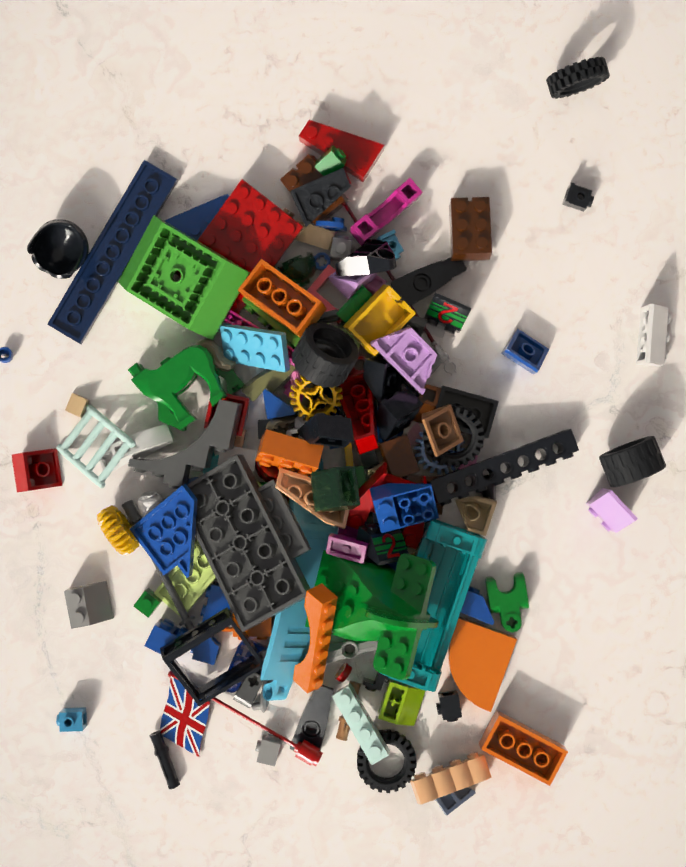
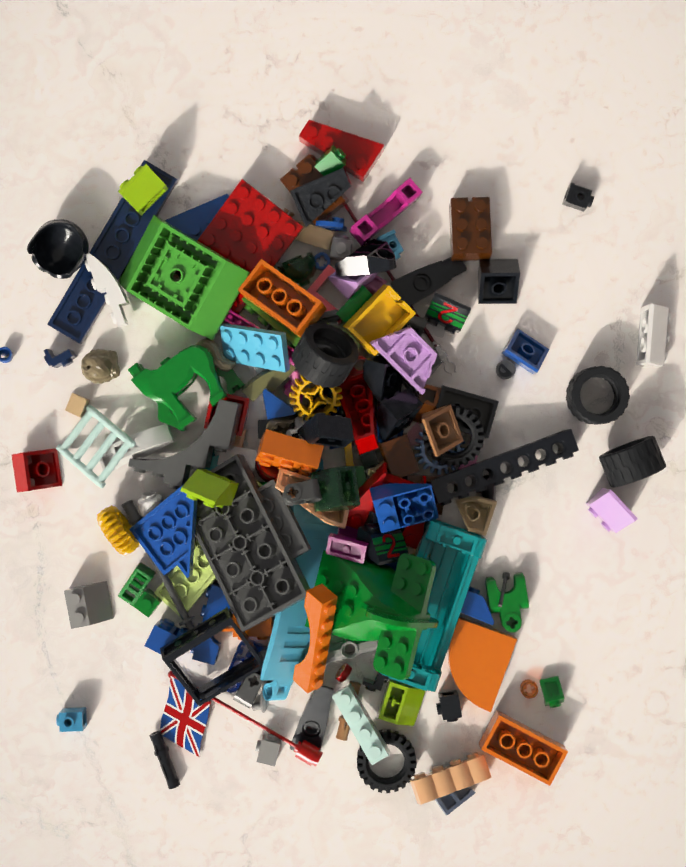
(63, 359): none -> dark blue bracket
(100, 366): none -> dark tan hair
(105, 281): none -> white slope
(142, 189): none -> lime slope
(142, 573): none -> green slope
(210, 488): none -> lime slope
(305, 491): none -> dark grey piece
(498, 281): none -> black slope
(505, 369): none -> dark grey tile
(506, 576): none -> dark grey piece
(523, 686): none -> clear orange bush
(552, 691): none -> green bracket
(578, 77): black tyre -> none
(619, 387): none -> black tyre

